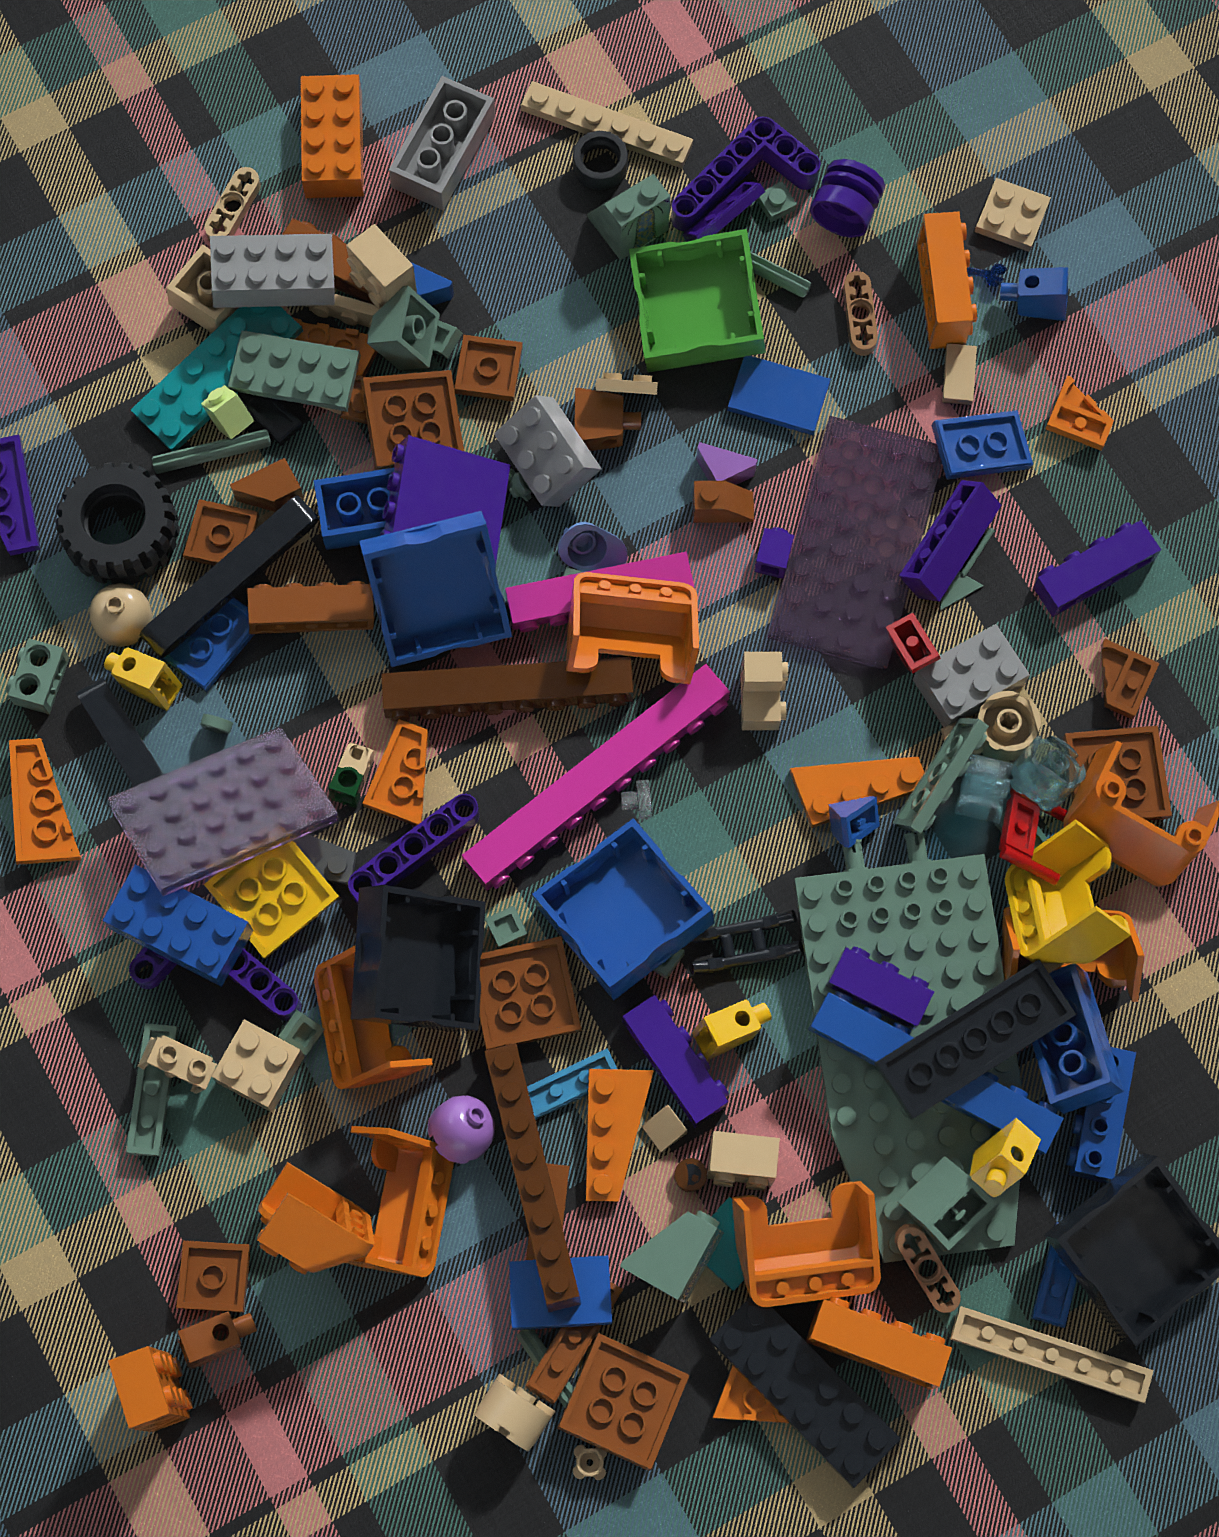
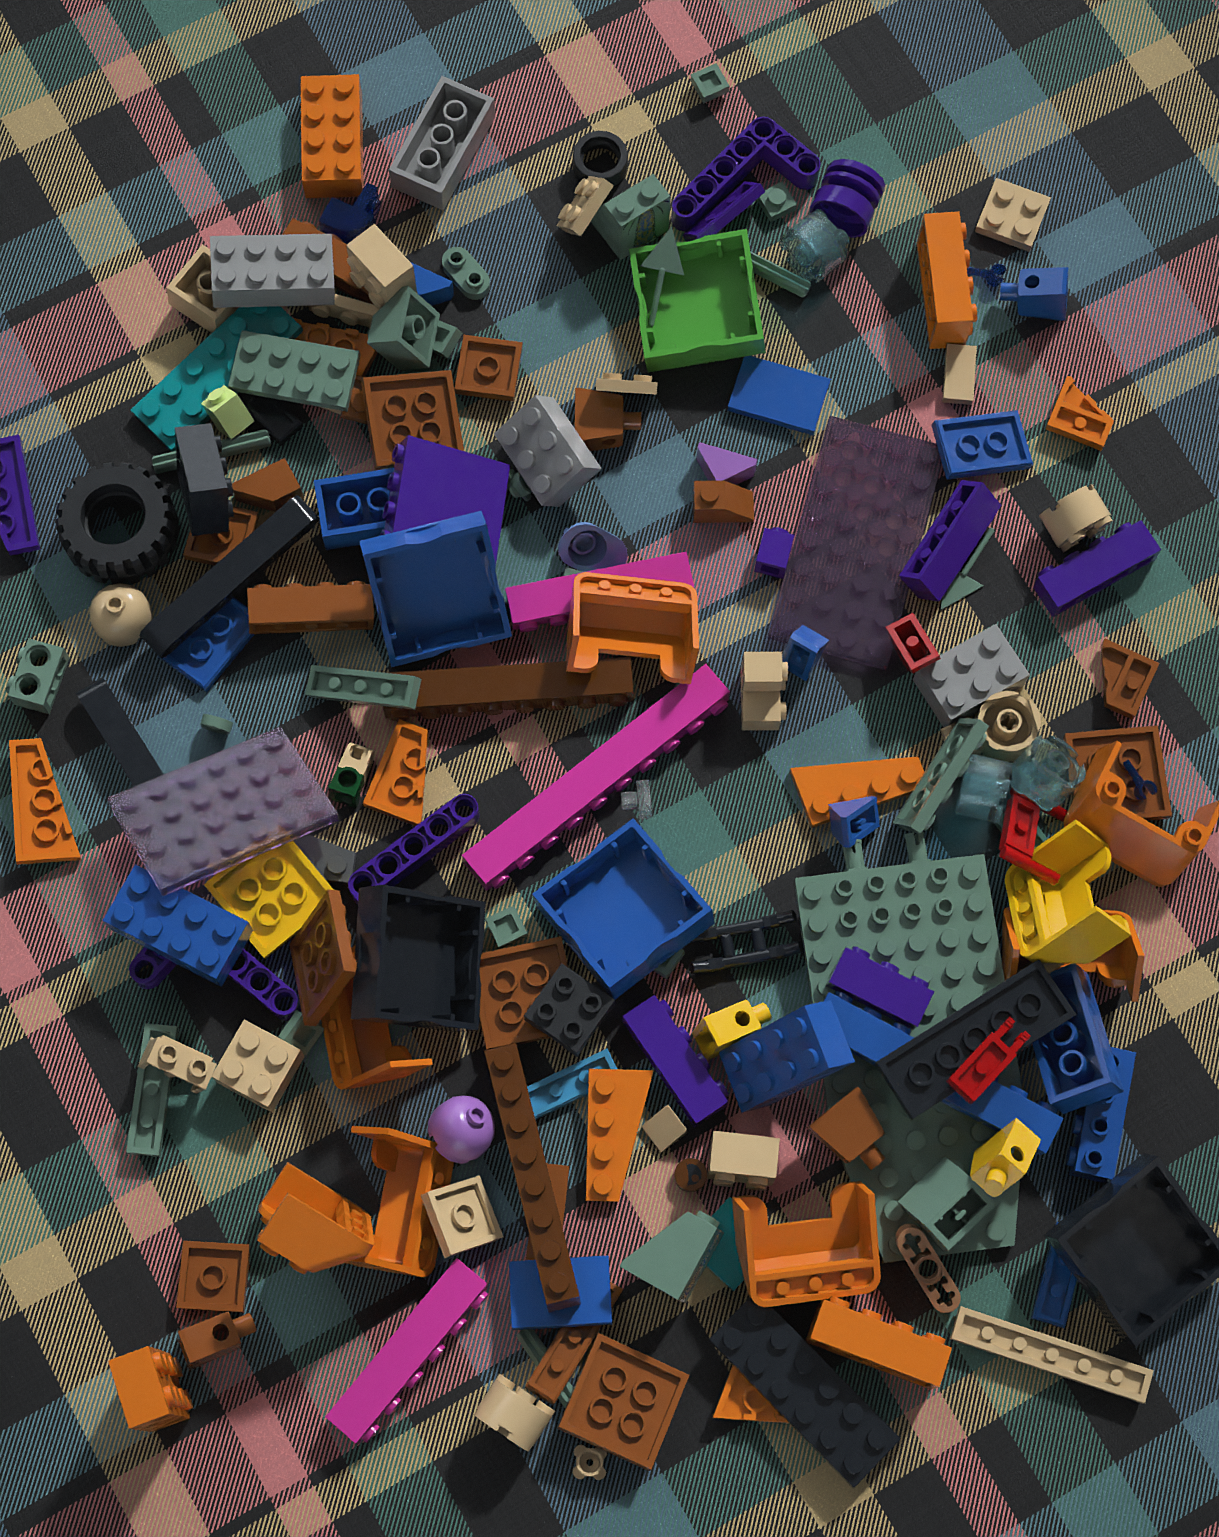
(144, 677): yellow torso -> none
(203, 479): none -> black brick
(231, 193): tan beam -> none
(322, 957): none -> dark orange plate
(349, 220): none -> clear blue brick
(363, 687): none -> sand green plate
(407, 1352): none -> dark pink brick
(462, 1216): none -> tan plate
(464, 271): none -> sand green plate
(569, 1009): none -> black brick
(590, 117): tan plate -> none
(590, 196): none -> tan plate
(663, 258): none -> sand green piece
(709, 83): none -> sand green plate
(786, 1056): none -> blue brick
(804, 651): none -> blue slope
(815, 246): none -> clear light blue brick
(850, 1130): none -> dark orange torso
(854, 324): medium nougat beam -> none
(986, 1063): none -> red hinge
(1076, 517): none -> tan brick
(1139, 782): none -> clear blue hand

